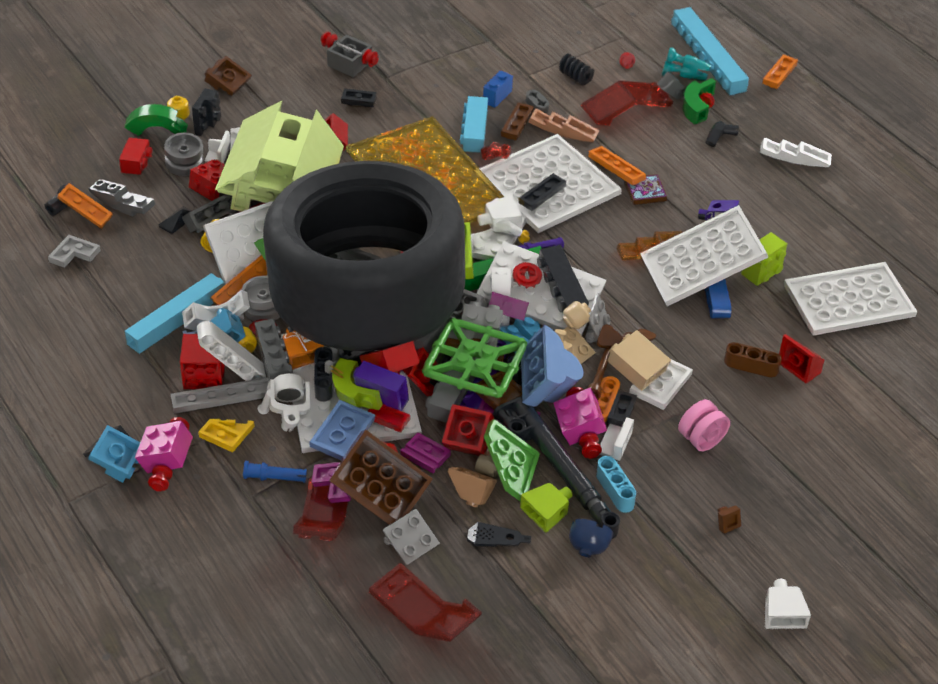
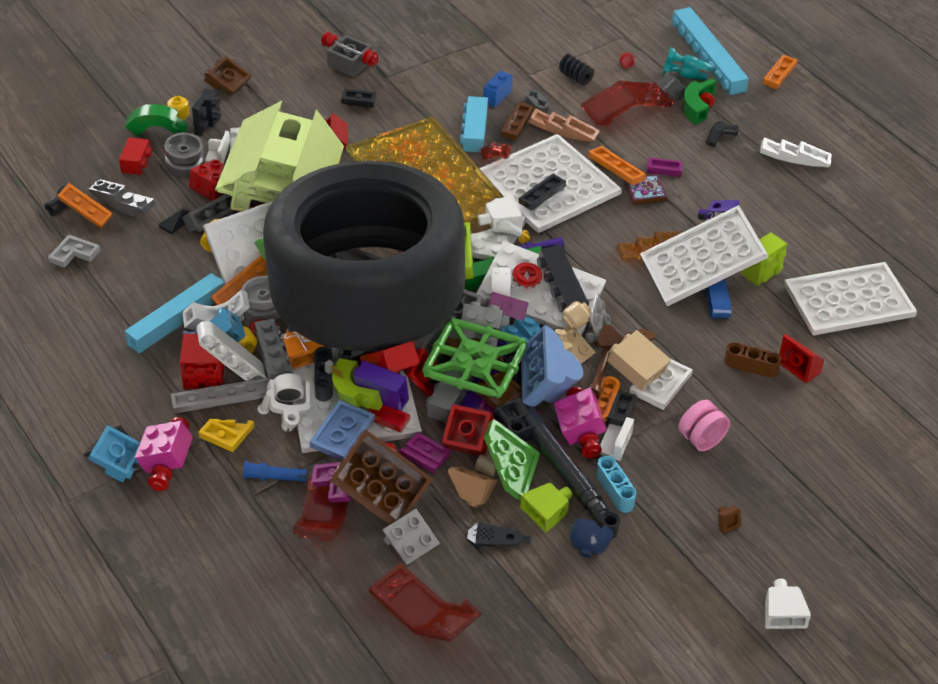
(664, 167): none -> magenta tile

